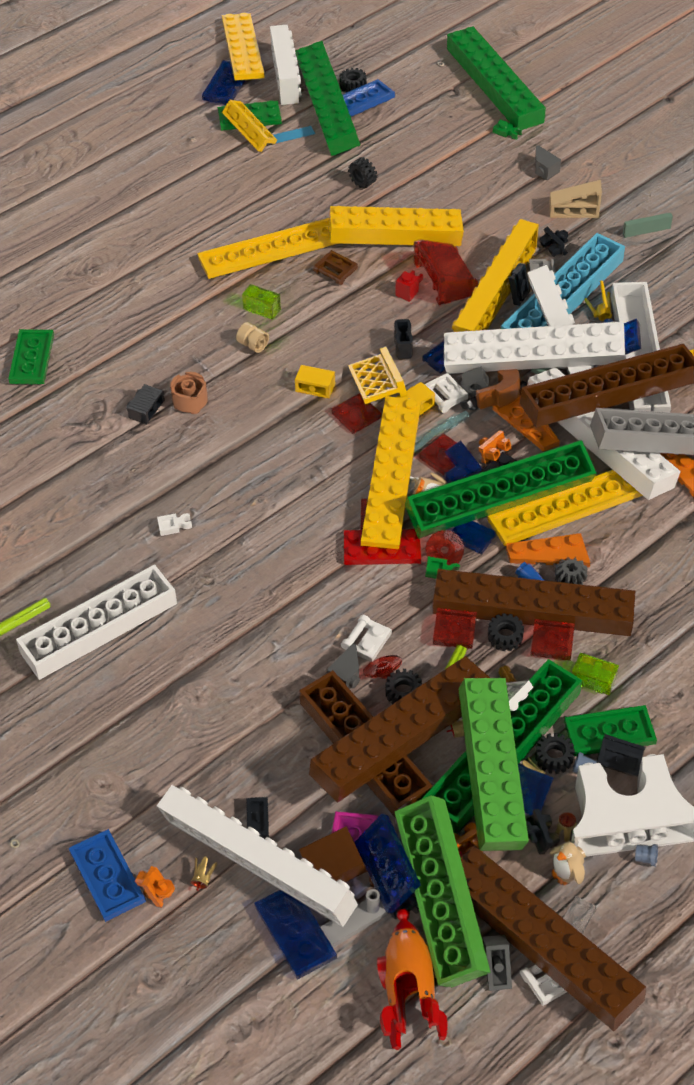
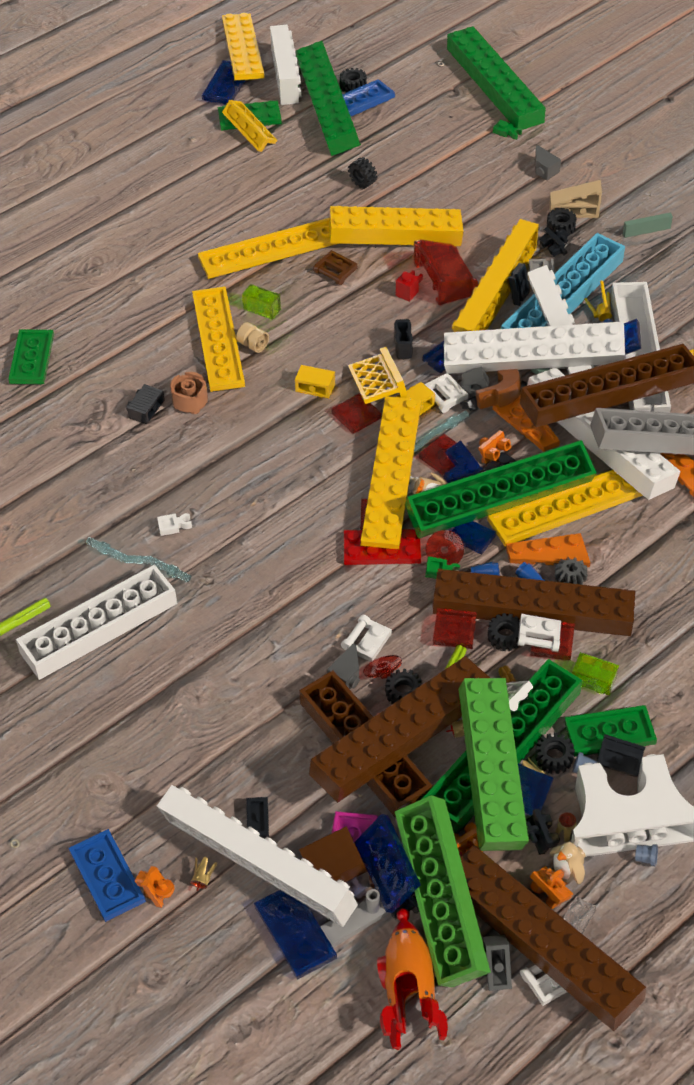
(171, 570): none -> clear light blue bar
(218, 339): none -> yellow plate
(294, 134): dark azure sticker -> none
(487, 568): none -> blue cone
(539, 628): none -> white plate
(552, 884): none -> orange hips
(557, 216): none -> black tyre

